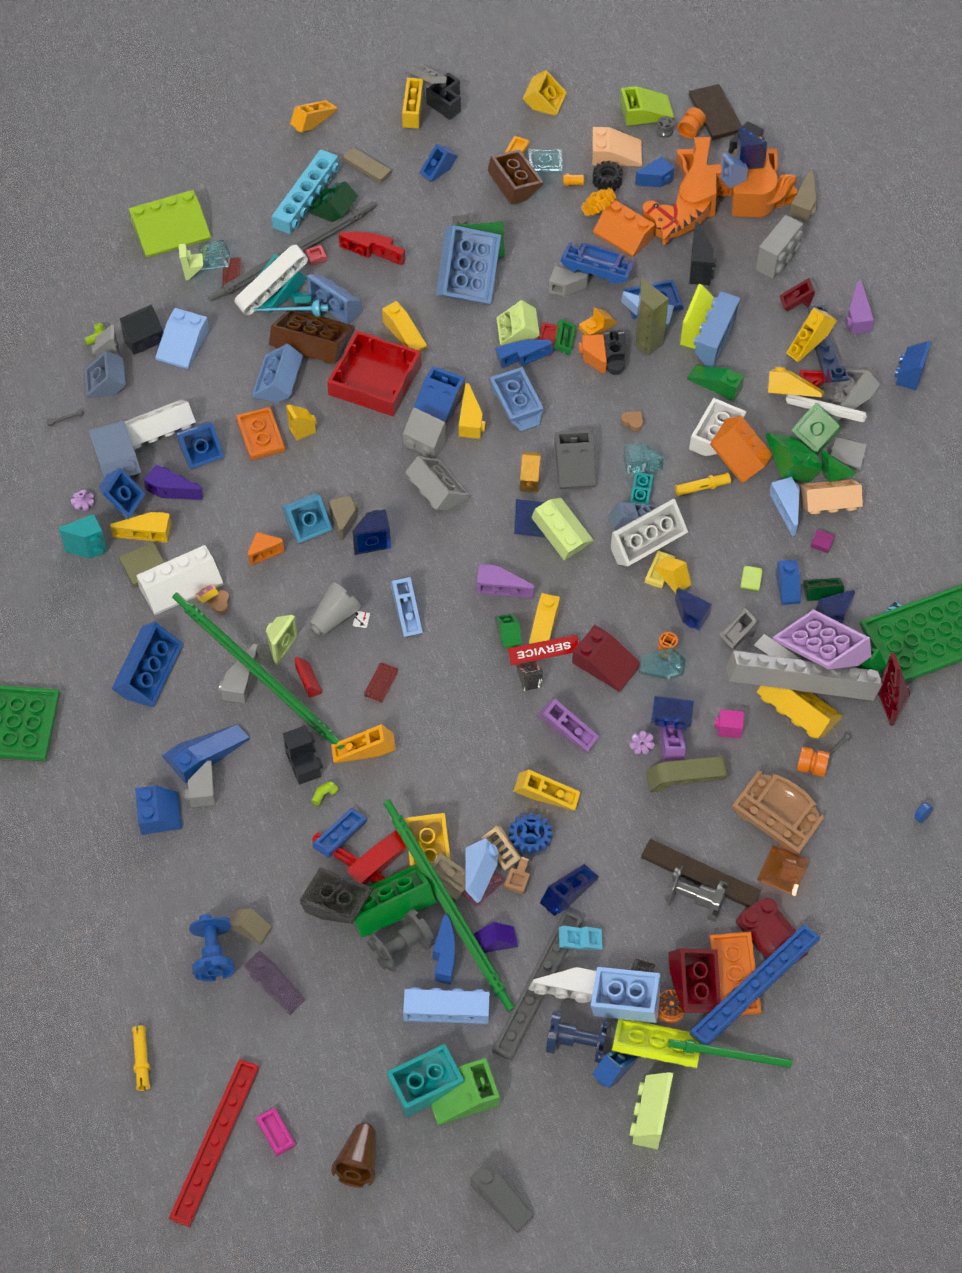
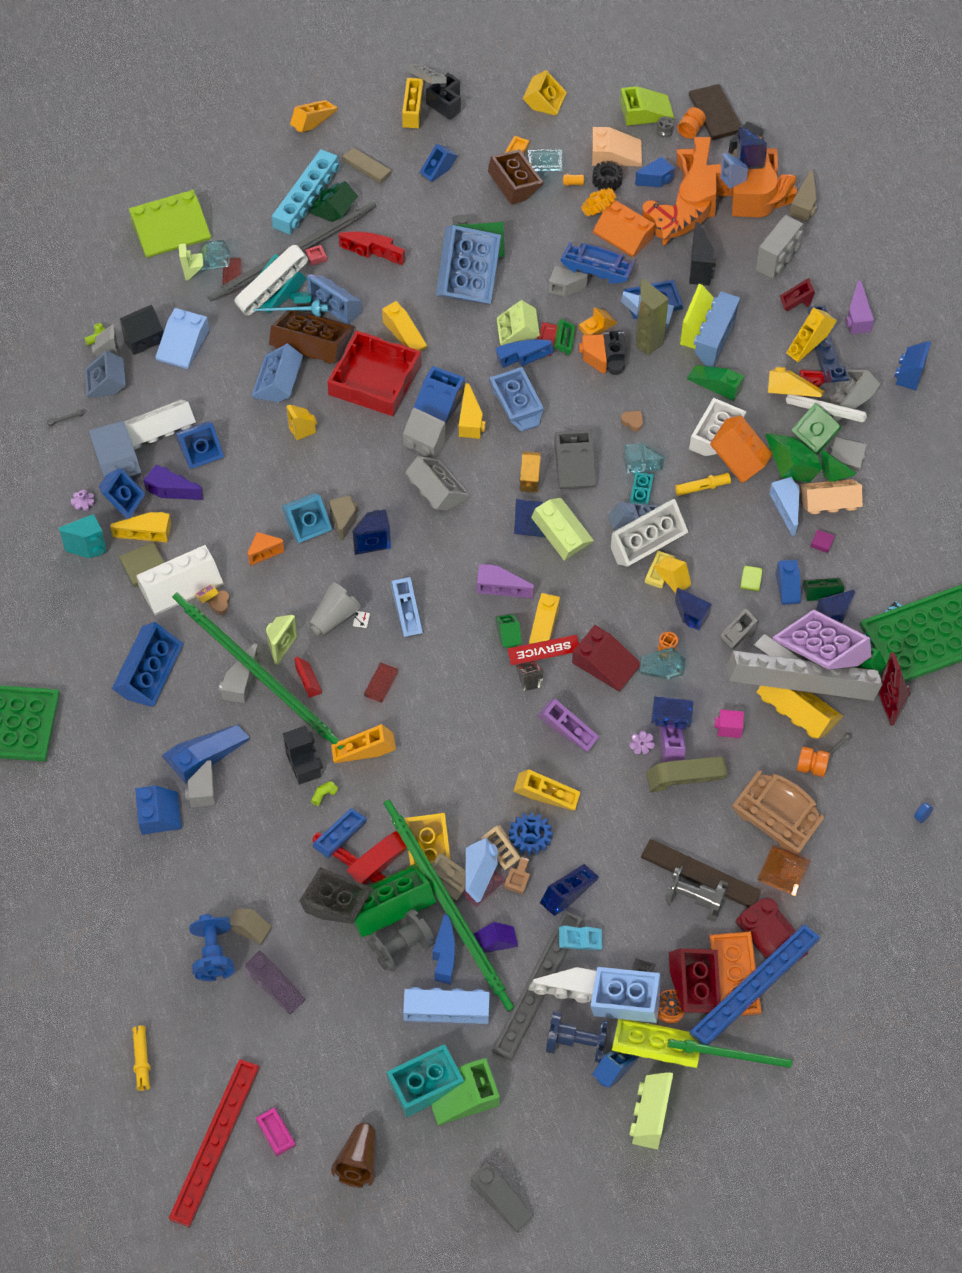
(260, 433): orange tile -> none

